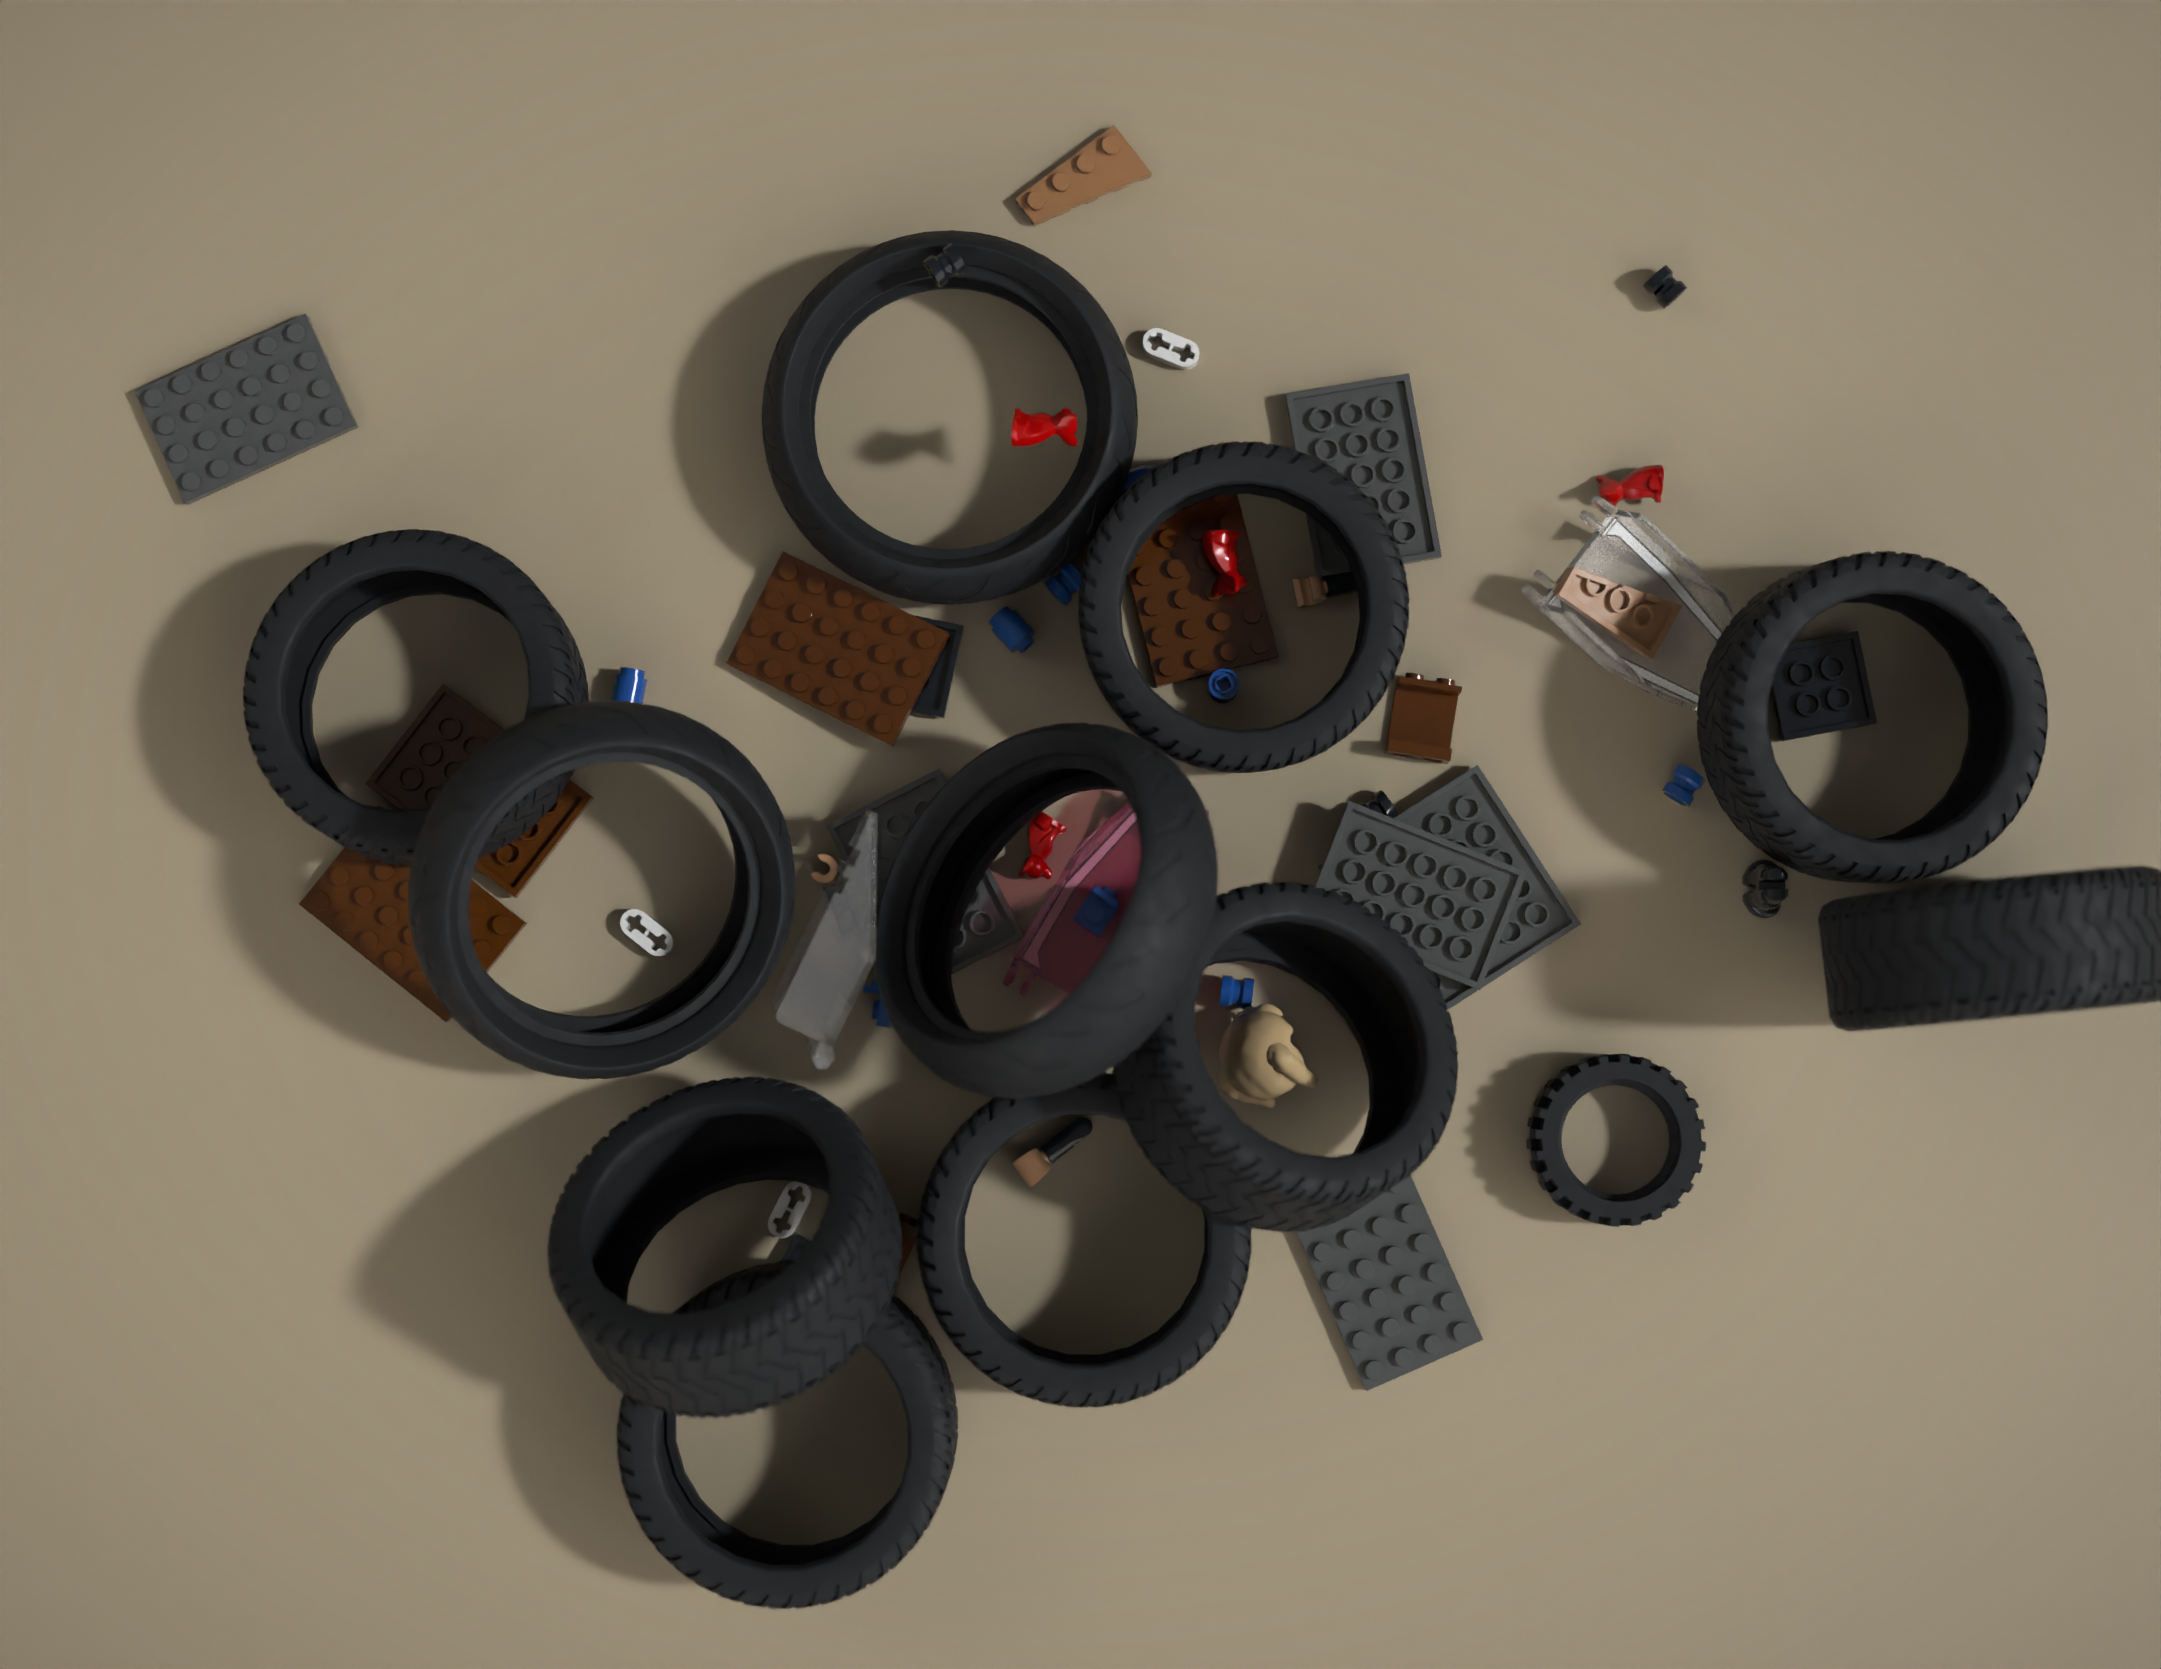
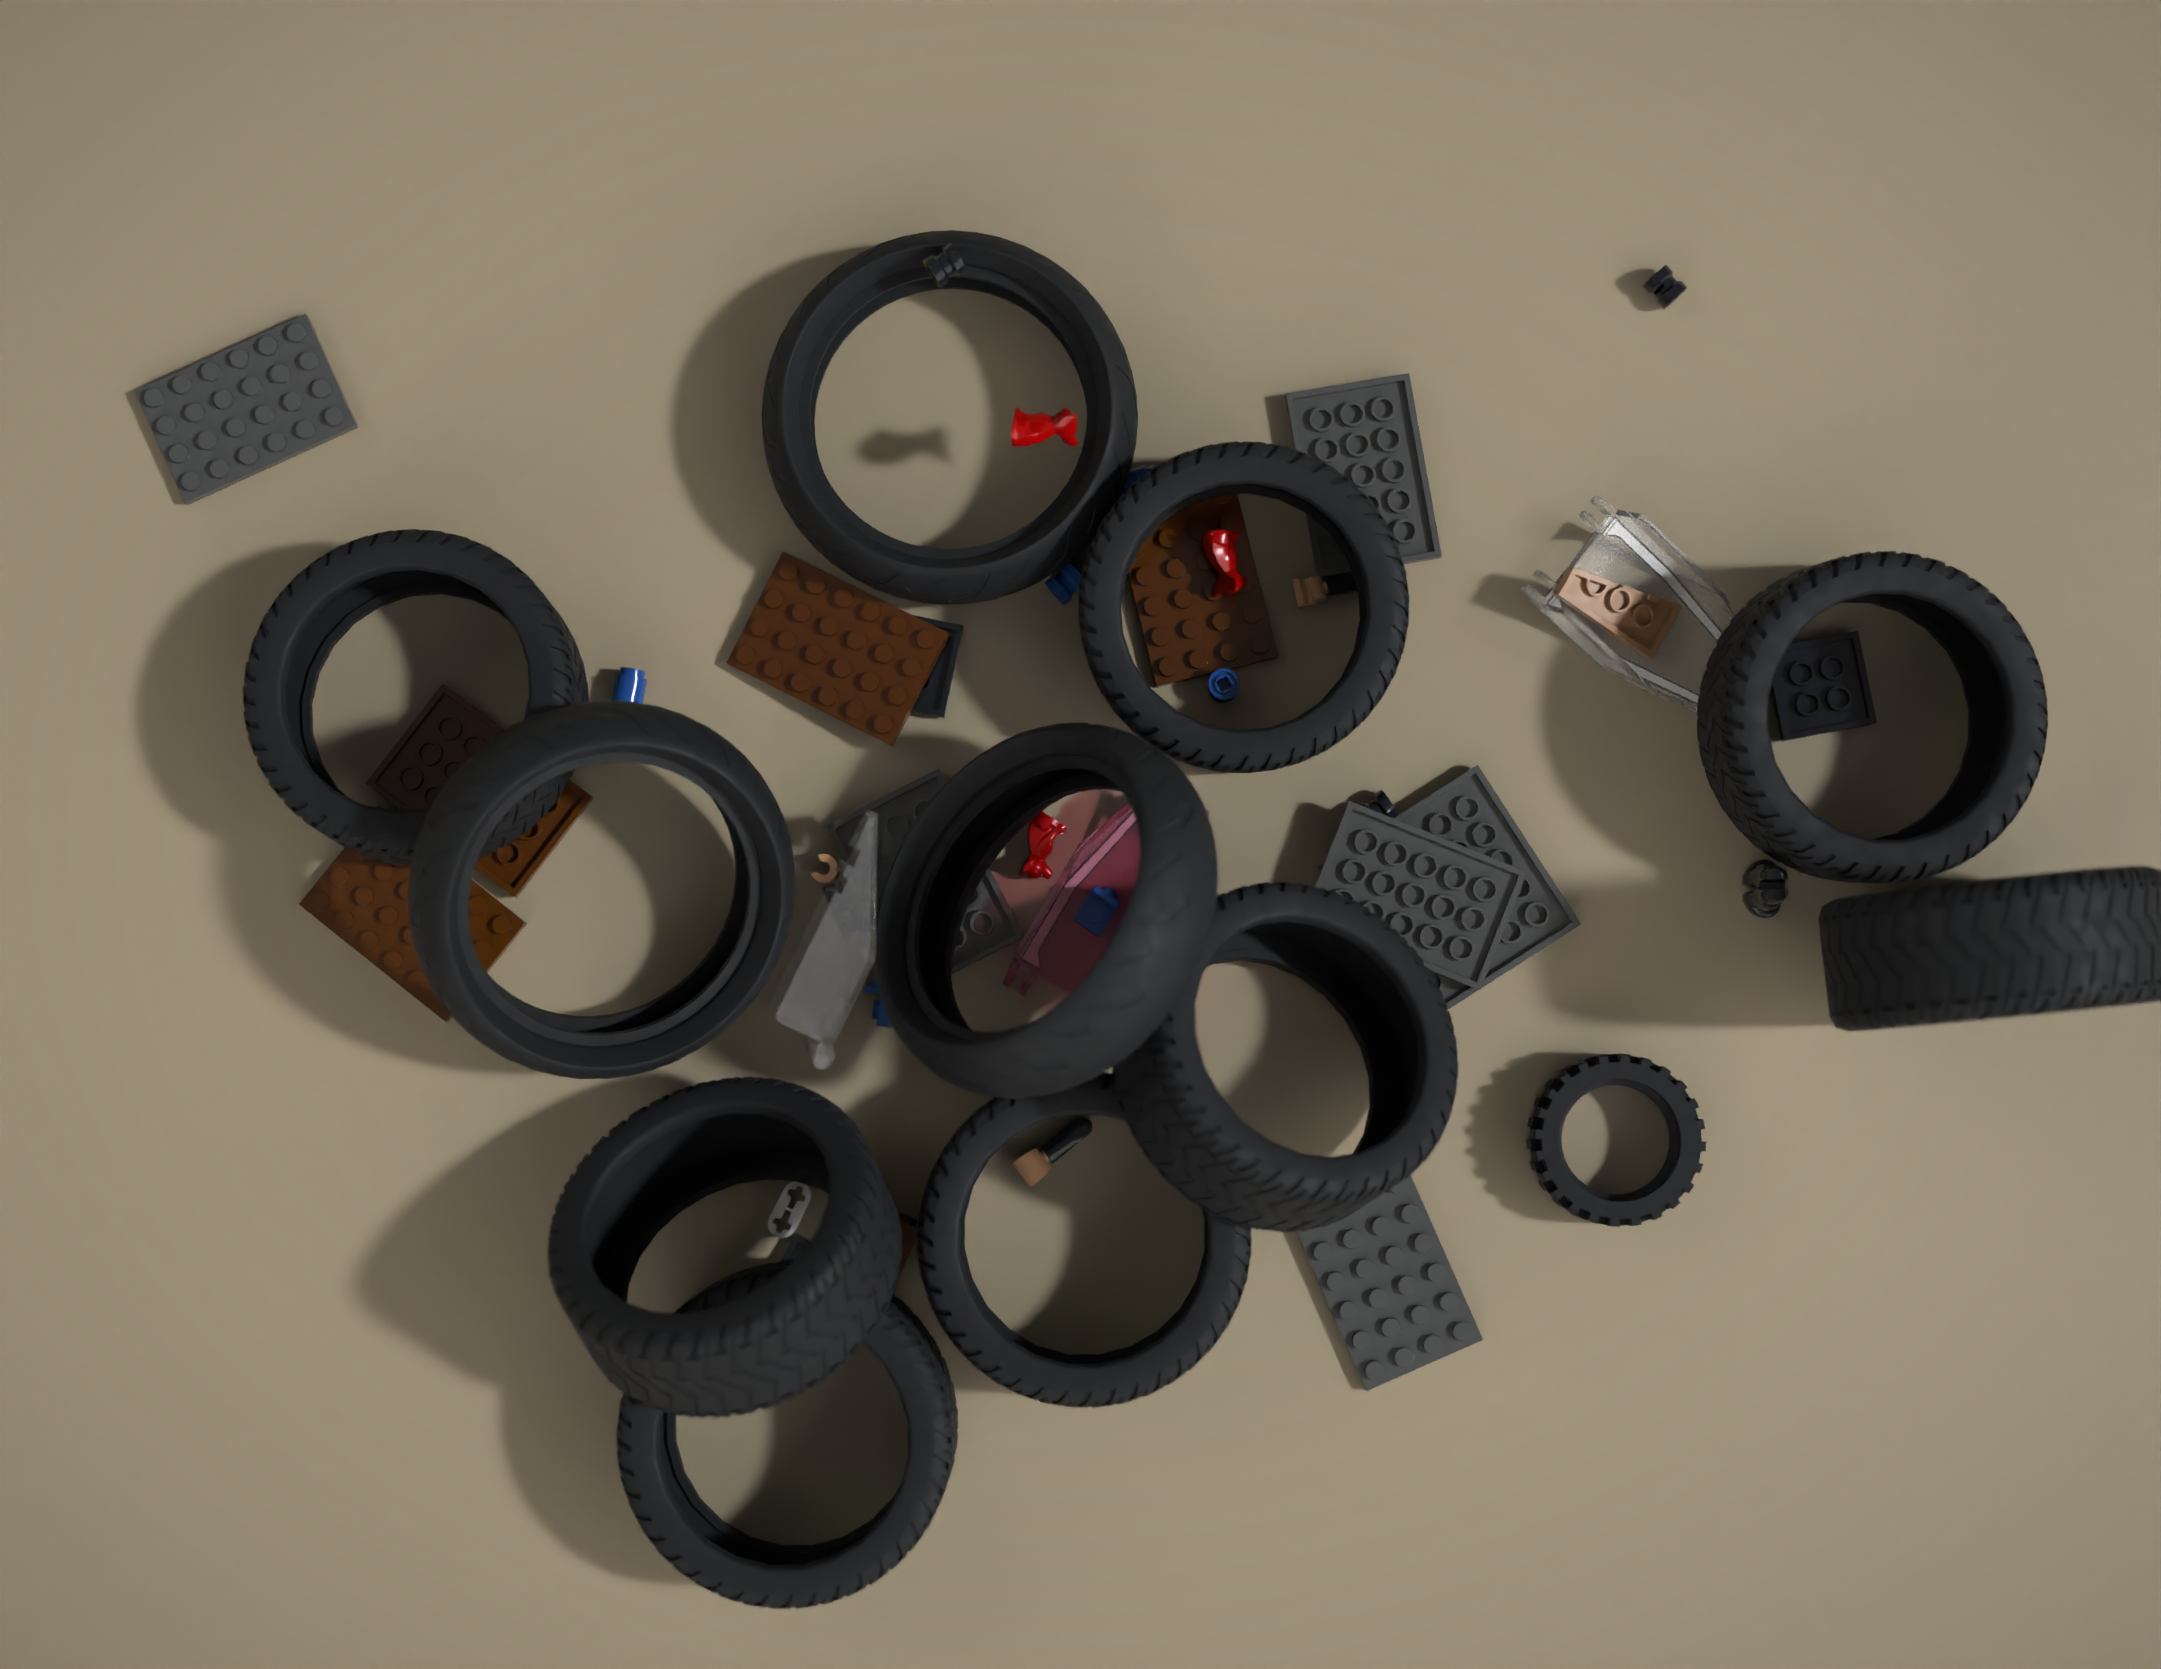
(642, 938): white beam -> none
(1012, 630): blue brick -> none
(1095, 170): medium nougat wing -> none
(1173, 342): white beam -> none
(1236, 992): blue wheel -> none
(1259, 1057): tan piece -> none
(1423, 718): reddish brown panel -> none
(1638, 484): red animal -> none
(1683, 785): blue wheel -> none

